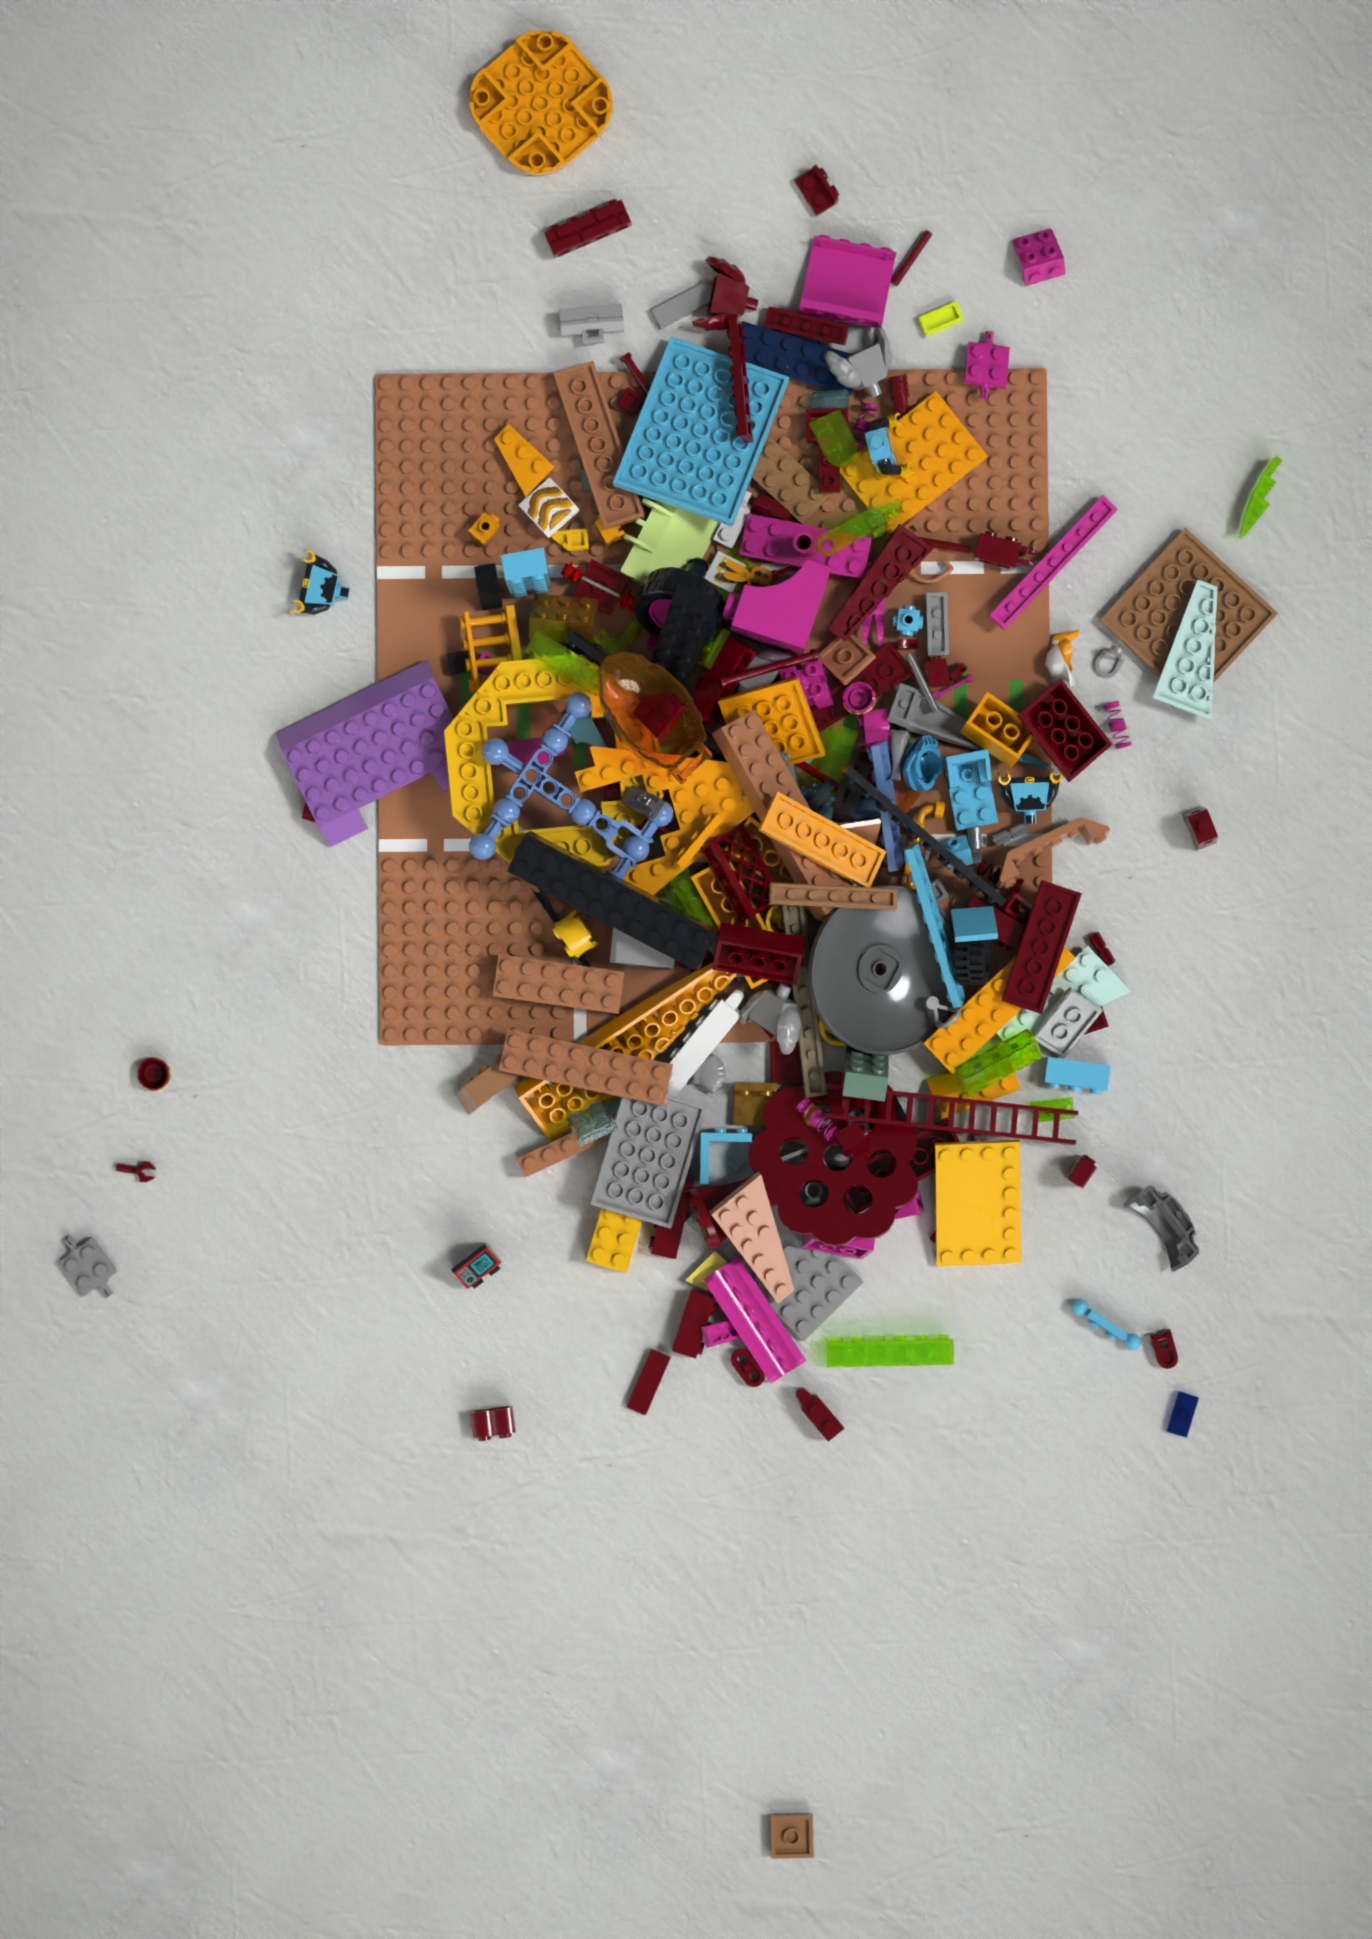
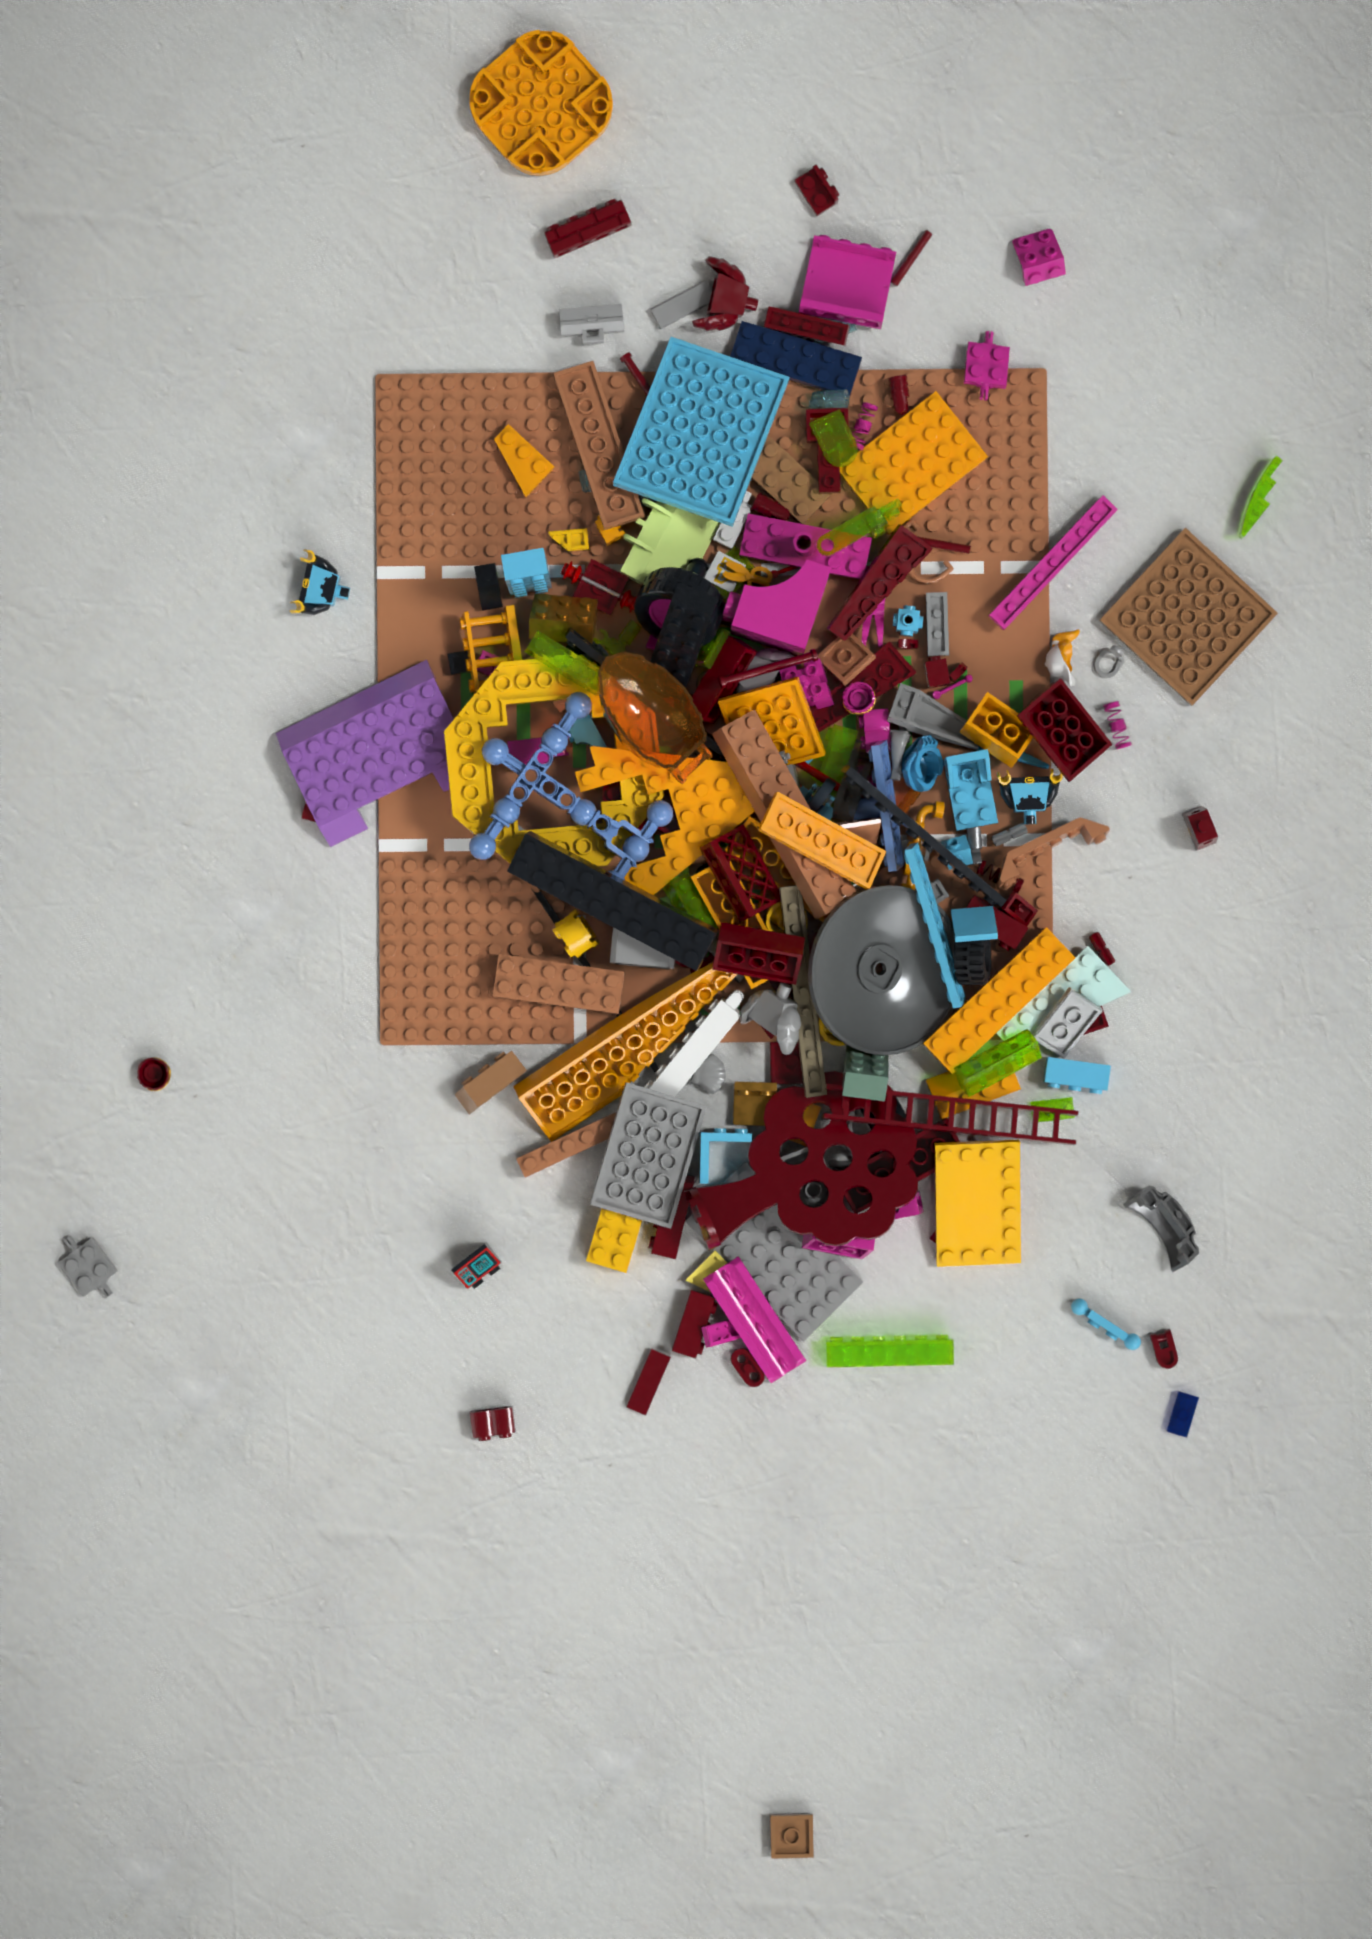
(137, 1170): dark red bar -> none
(485, 536): light orange brick -> none
(548, 507): slope -> none
(586, 1067): nougat plate -> none
(591, 1123): clear light blue plate -> none
(631, 401): dark red tile -> none
(643, 802): flat silver plate -> none
(659, 712): dark red plate -> none
(698, 839): light orange plate -> none
(740, 387): dark red plate -> none
(751, 1228): wing -> none
(816, 1119): dark pink piece -> none
(819, 1414): dark red hinge -> none
(832, 896): medium nougat tile -> none
(851, 1138): dark red brick -> none
(865, 366): light grey torso -> none
(882, 449): torso -> none
(922, 682): flat silver bar -> none
(933, 1003): light grey piece -> none
(940, 319): neon yellow tile -> none
(1001, 551): dark red hinge -> none
(1041, 946): dark red tile -> none
(1081, 1171): dark red brick -> none
(1189, 668): light aqua wing -> none

